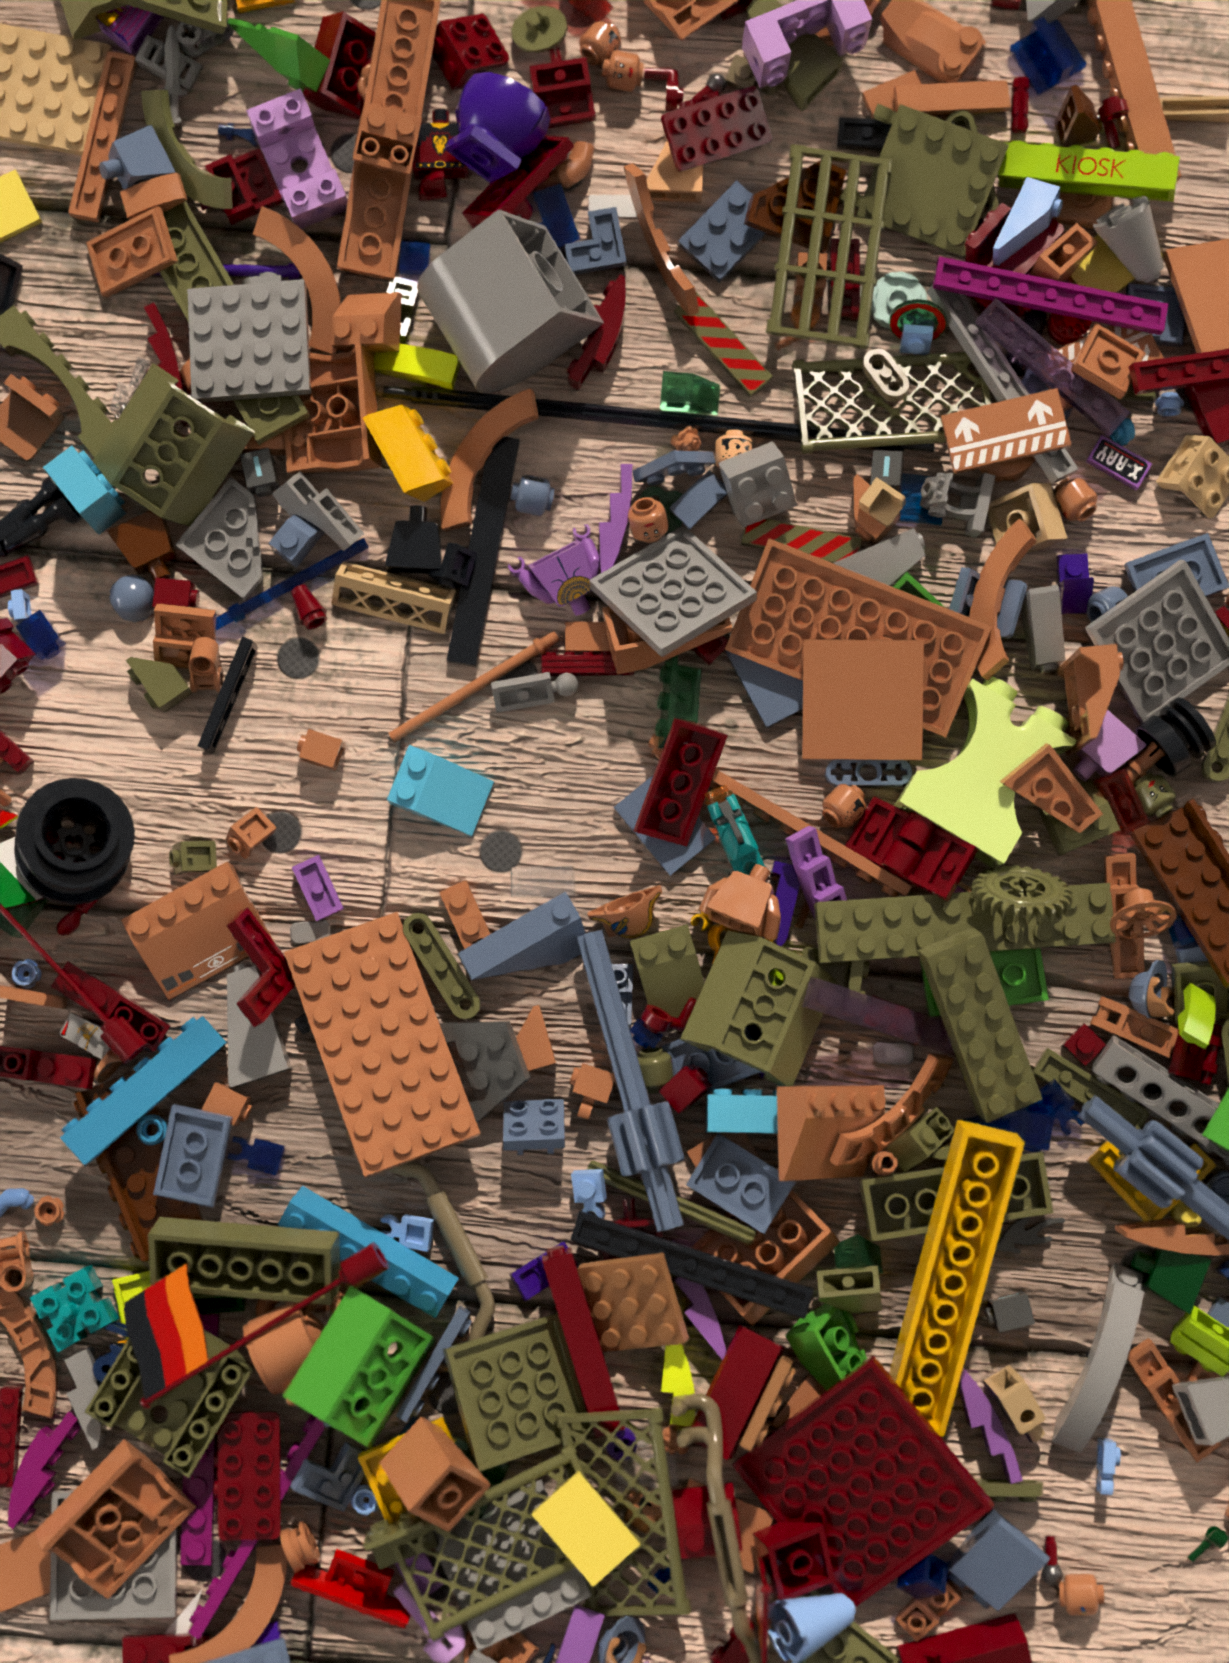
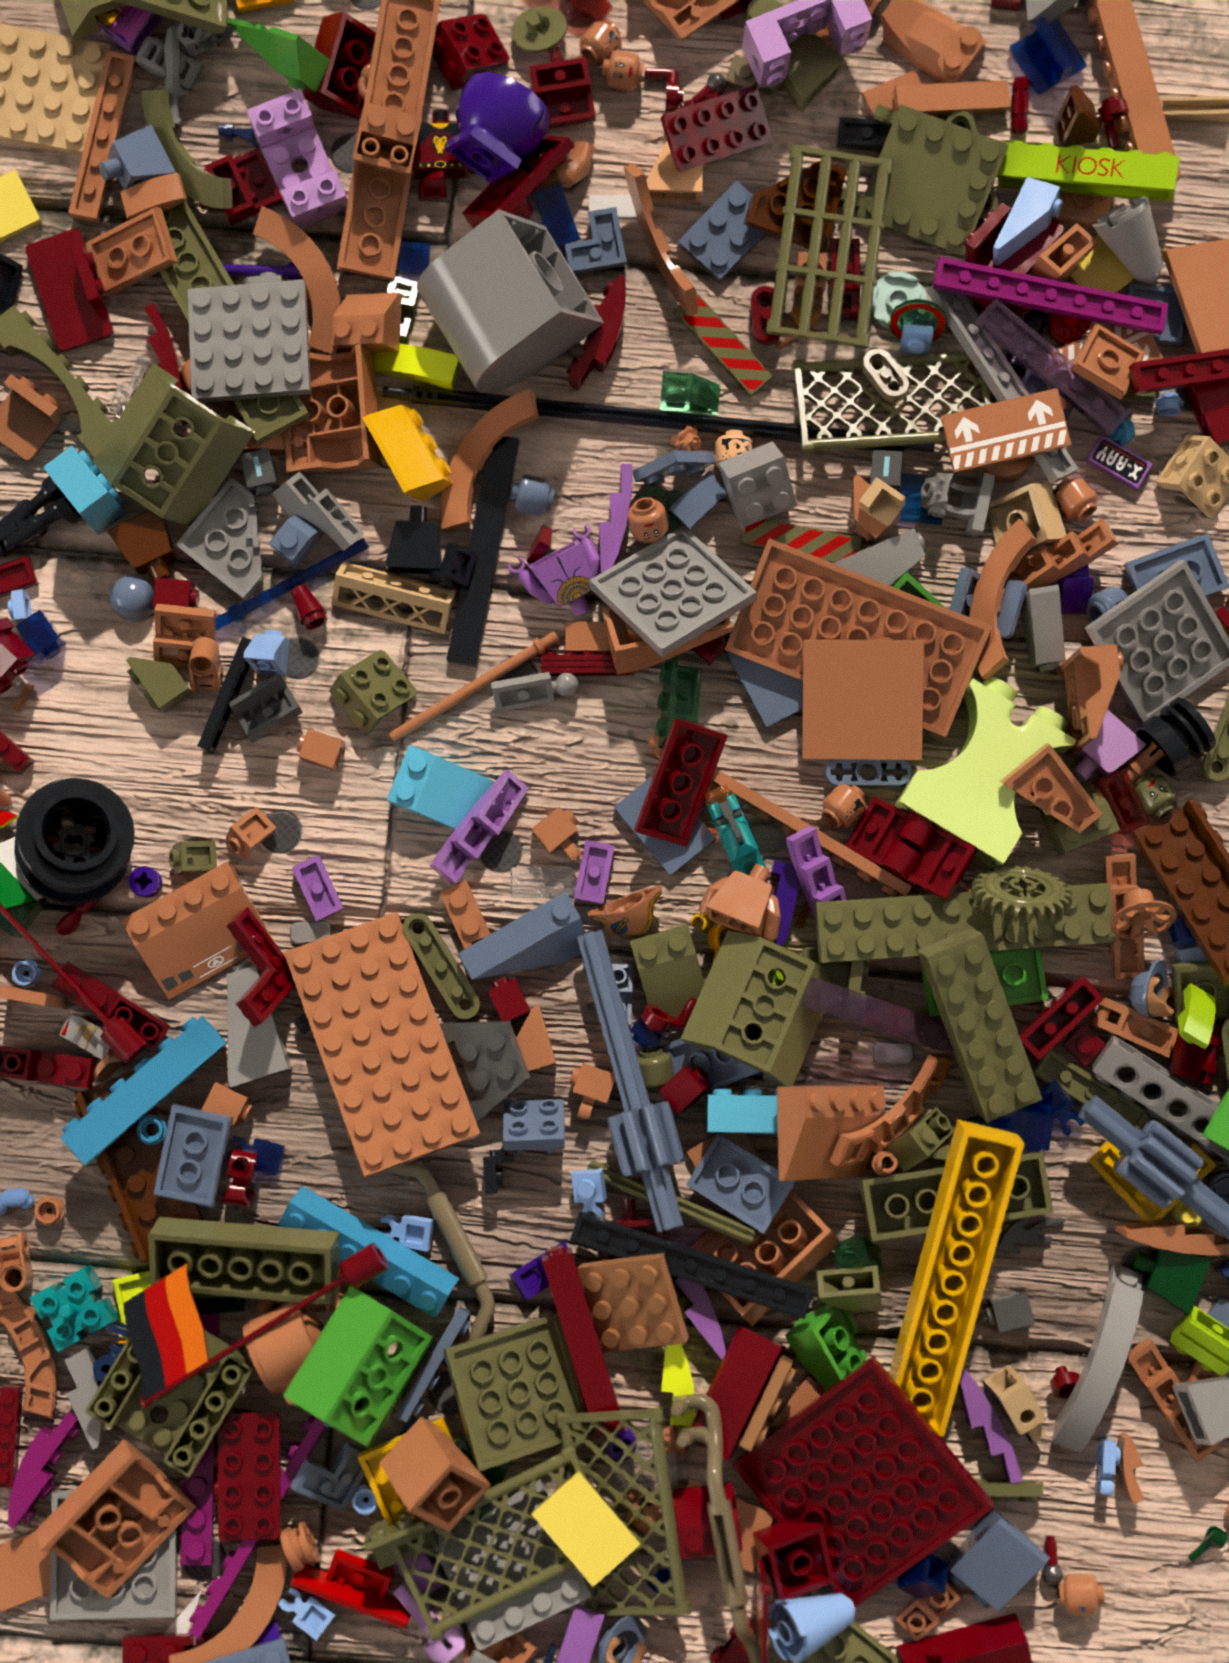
(23, 698): none -> nougat leg
(70, 289): none -> dark red bracket
(152, 882): none -> dark purple wheel
(242, 1171): none -> dark red leg
(265, 707): none -> dark grey bracket
(268, 653): none -> light blue slope
(311, 1616): none -> light blue plate
(372, 690): none -> olive bracket
(479, 826): none -> medium lavender slope
(492, 1175): none -> black bracket
(508, 999): none -> dark red brick
(540, 544): none -> dark red tile
(557, 831): none -> nougat brick
(594, 872): none -> medium lavender plate
(762, 314): none -> dark red plate
(1059, 1017): none -> dark red brick
(1063, 1382): none -> dark red tile
(1065, 556): none -> nougat slope
(1129, 1461): none -> nougat slope

